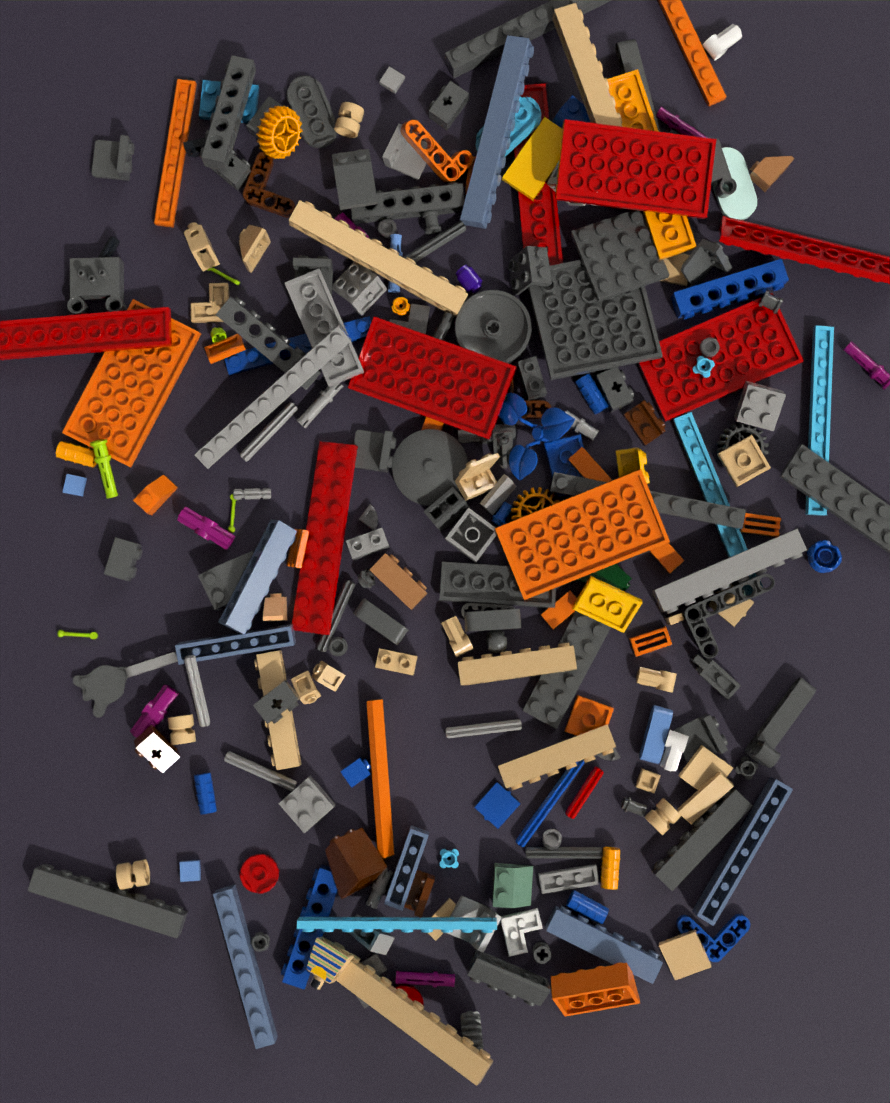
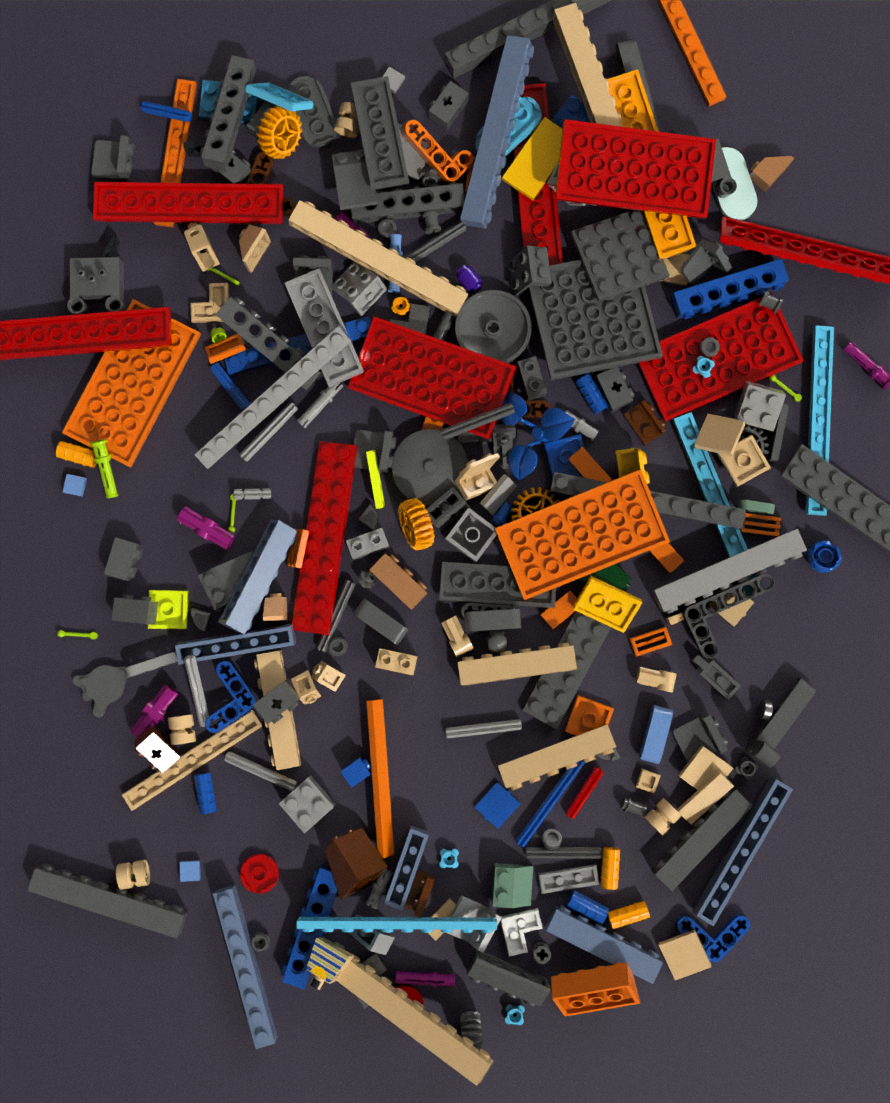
(135, 611): none -> dark grey brick
(155, 494): orange slope -> none
(166, 111): none -> blue axle
(171, 610): none -> neon yellow tile
(188, 202): none -> red plate
(192, 760): none -> tan tile
(200, 618): none -> flat silver tile
(229, 386): none -> blue axle
(236, 703): none -> blue beam
(279, 96): none -> medium azure tile
(375, 479): none -> neon yellow tile
(379, 133): none -> dark grey plate
(416, 524): none -> light orange gear
(430, 177): none -> dark grey plate
(477, 421): none -> dark grey axle
(518, 1019): none -> medium azure plate
(628, 914): none -> light orange axle
(674, 746): white piece -> none
(677, 124): magenta pin -> none
(718, 44): white piece -> none
(719, 434): none -> tan tile
(757, 507): none -> sand green beam
(765, 709): none -> flat silver tile
(777, 436): none -> dark grey tile
(797, 397): none -> lime hinge

